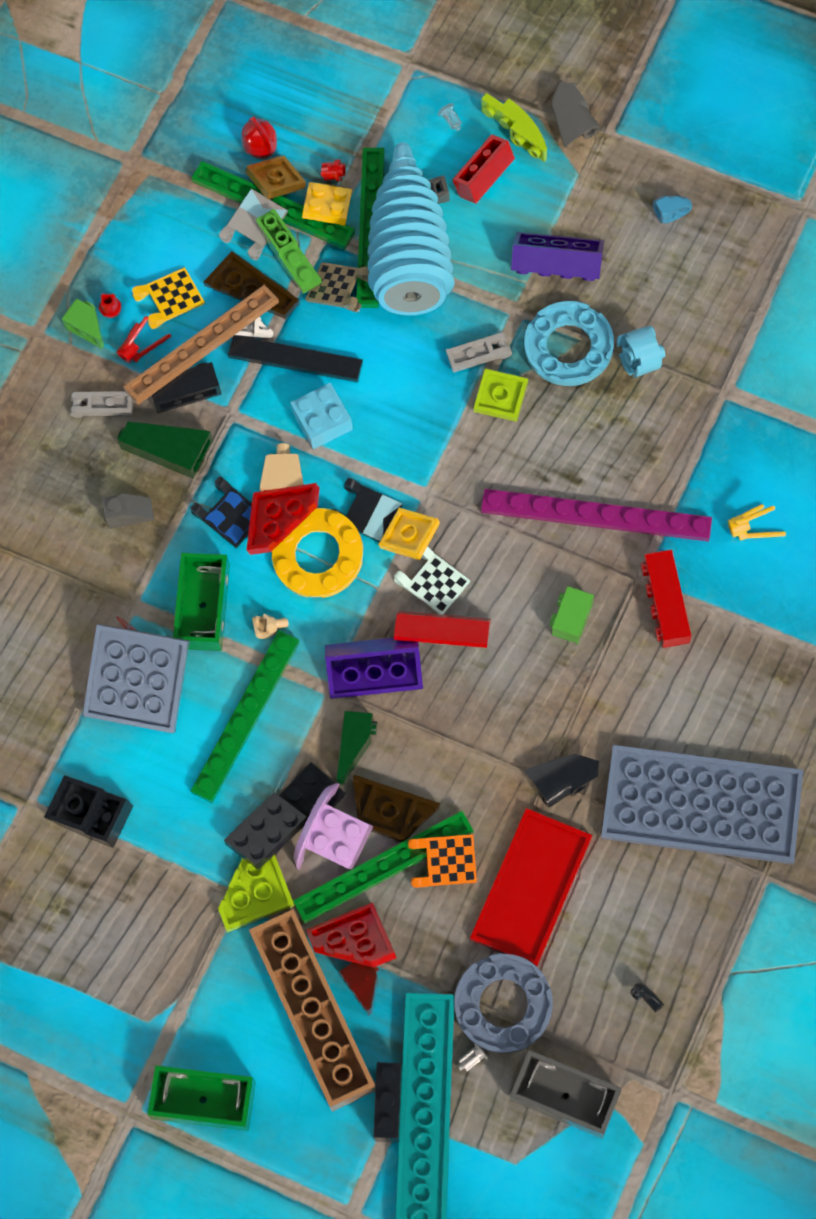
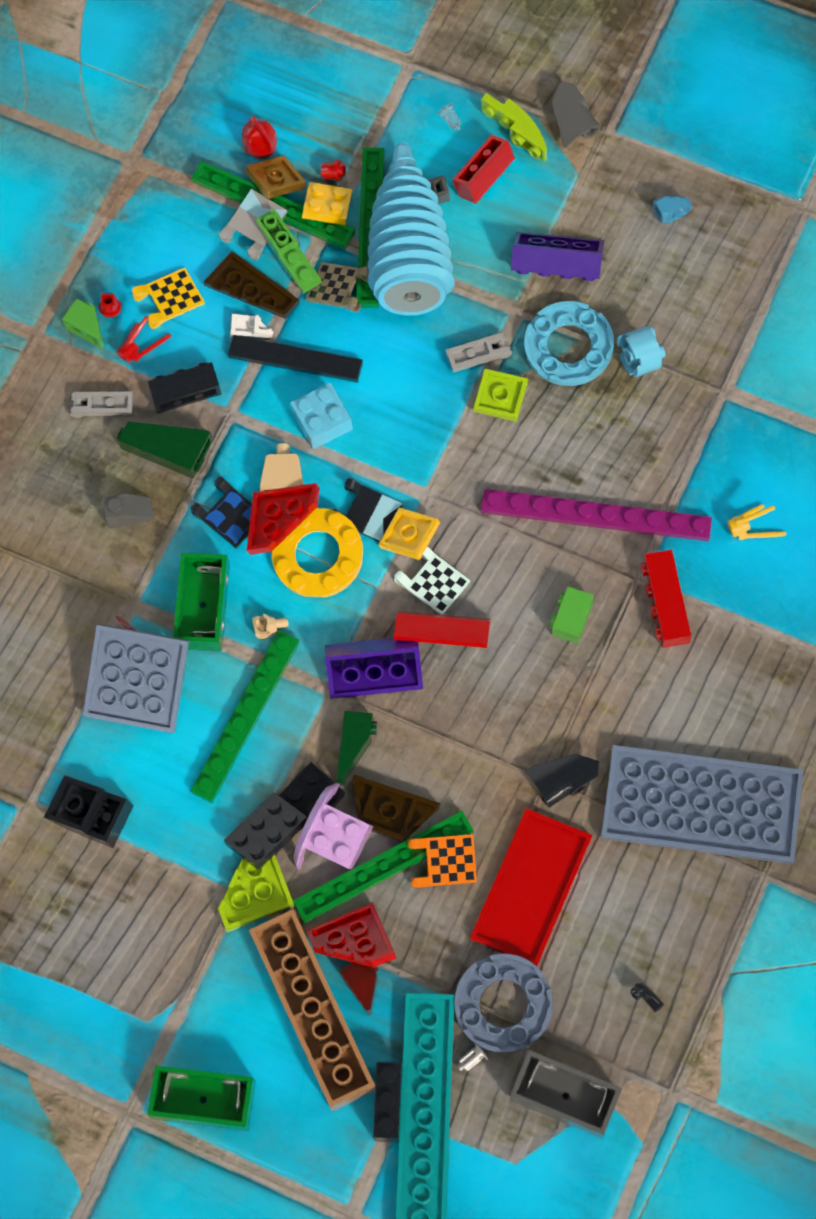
(200, 344): medium nougat tile -> none

